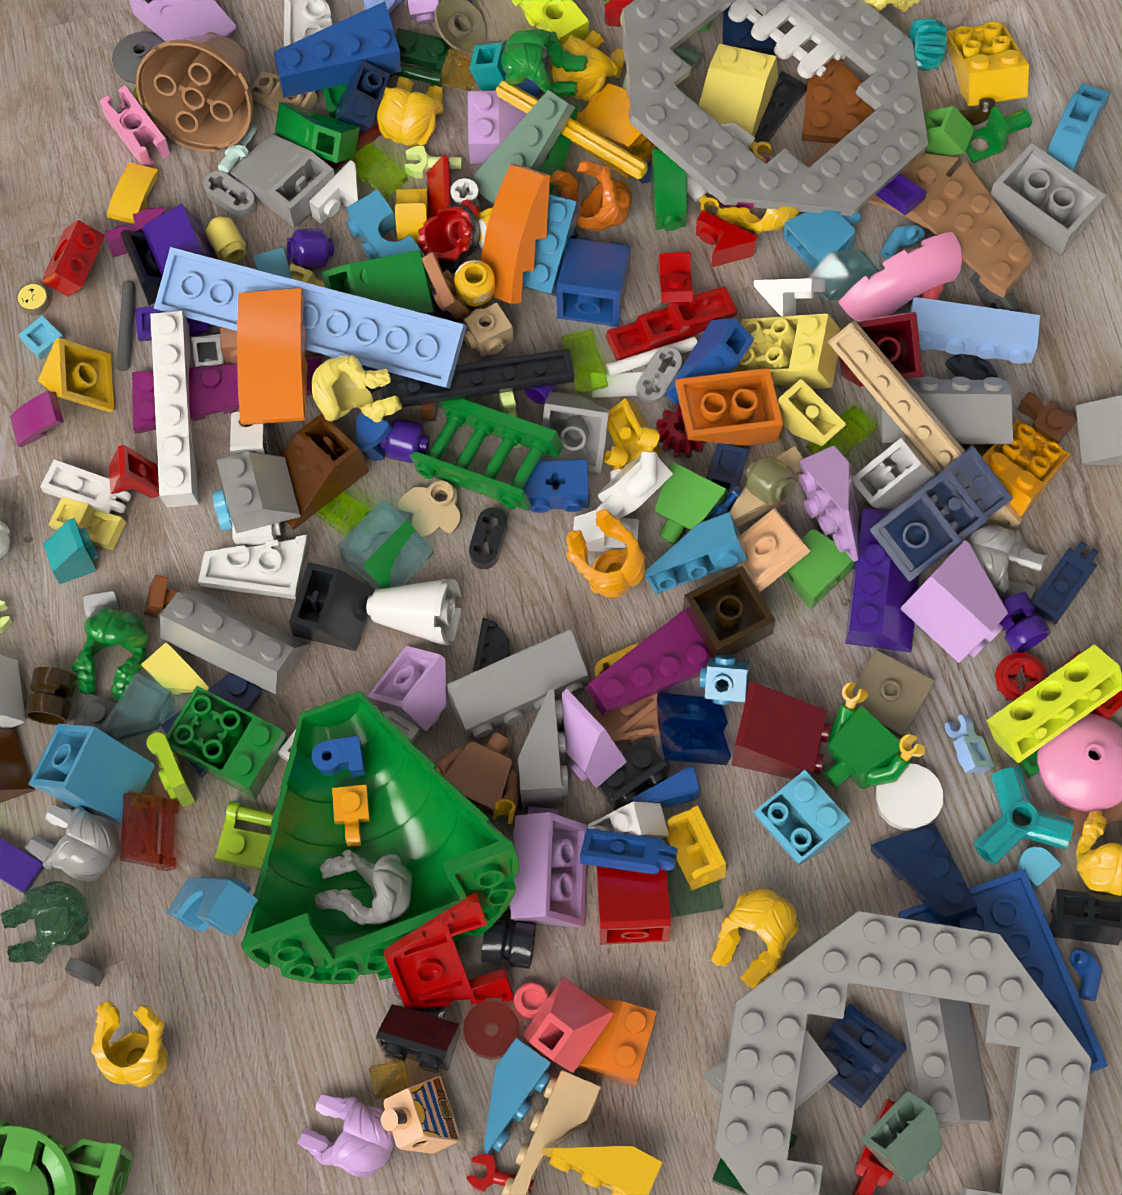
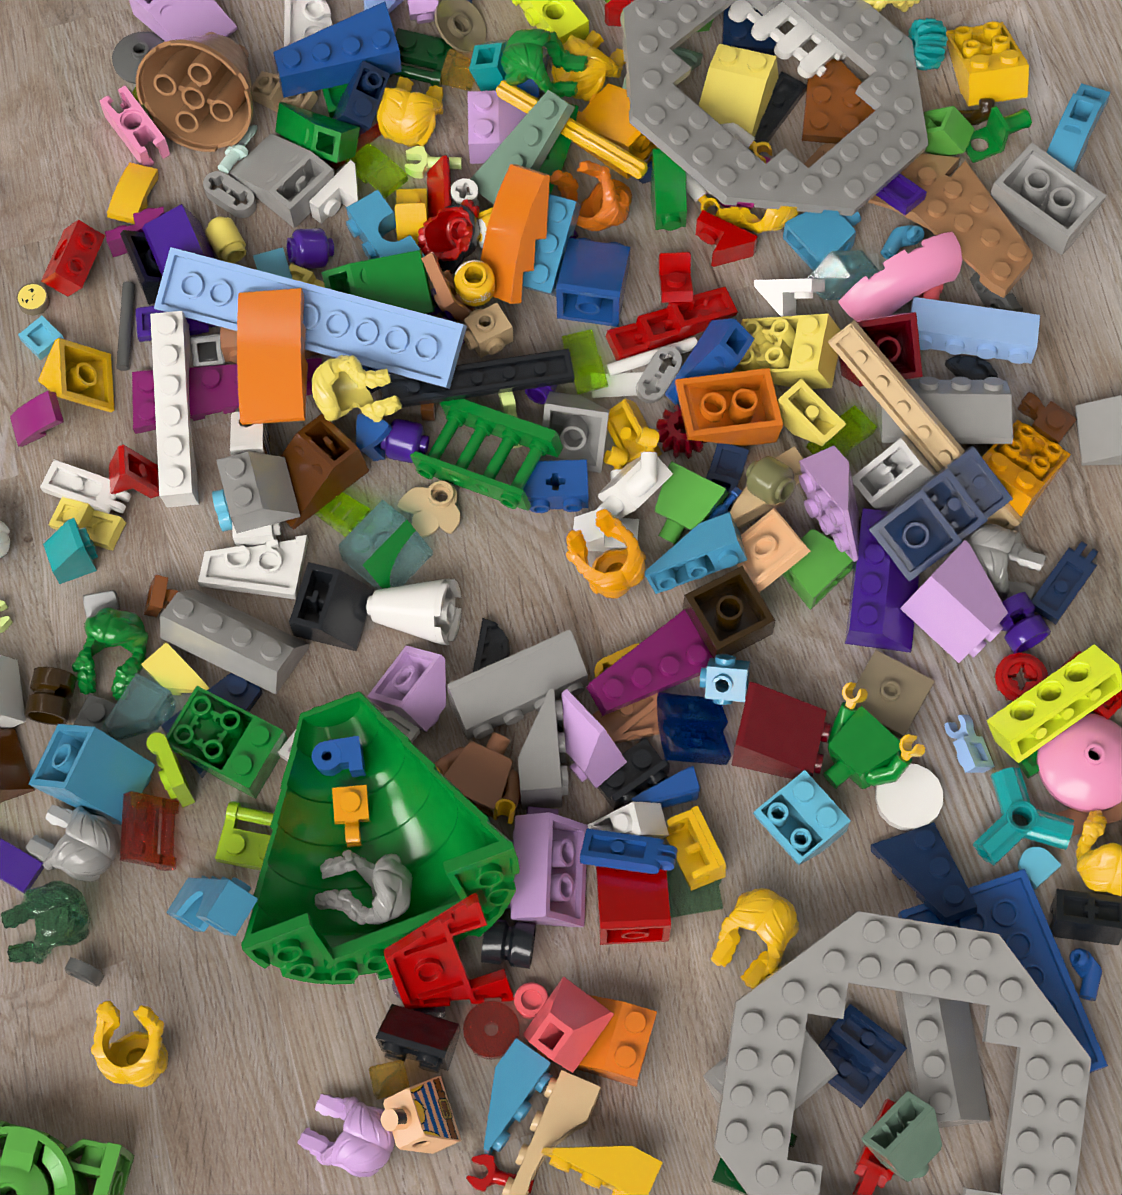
(481, 536): black beam -> none

